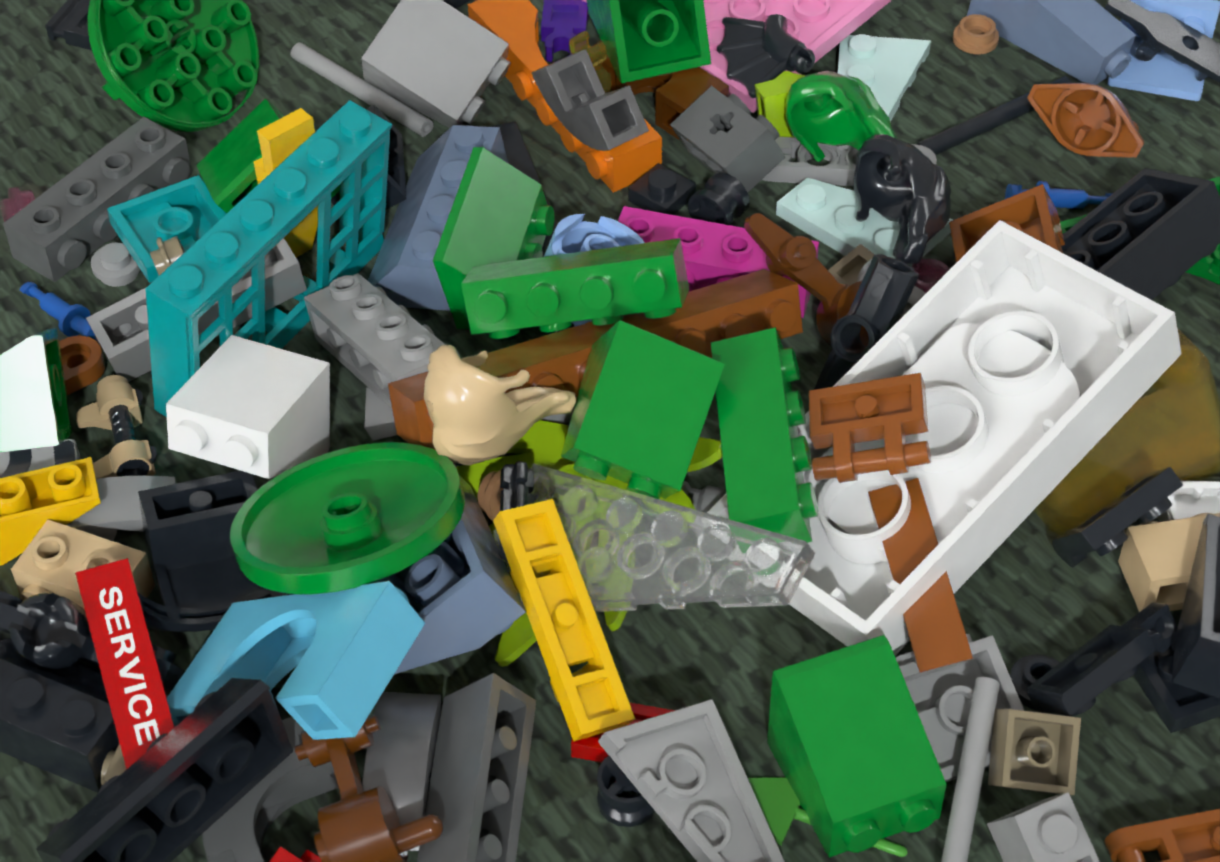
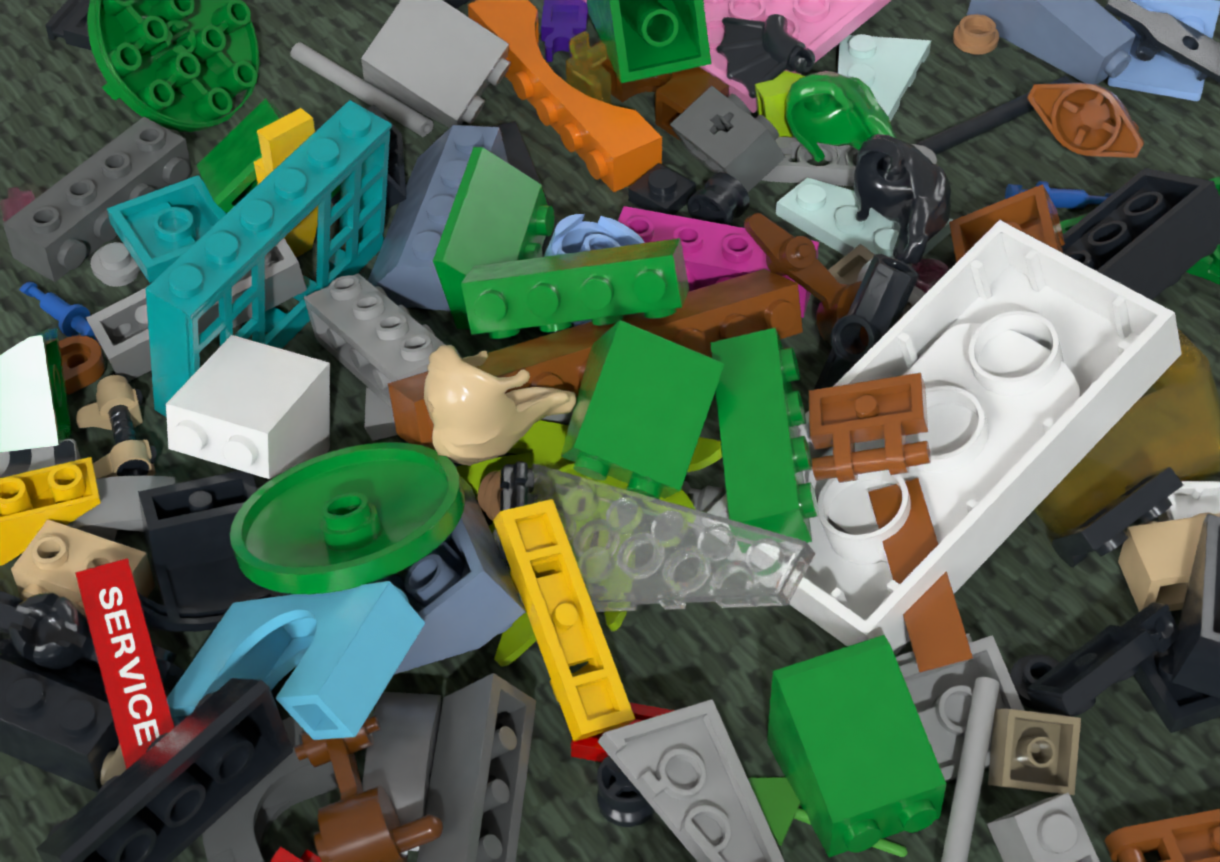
(167, 253): dark tan plate -> none
(583, 106): flat silver brick -> none

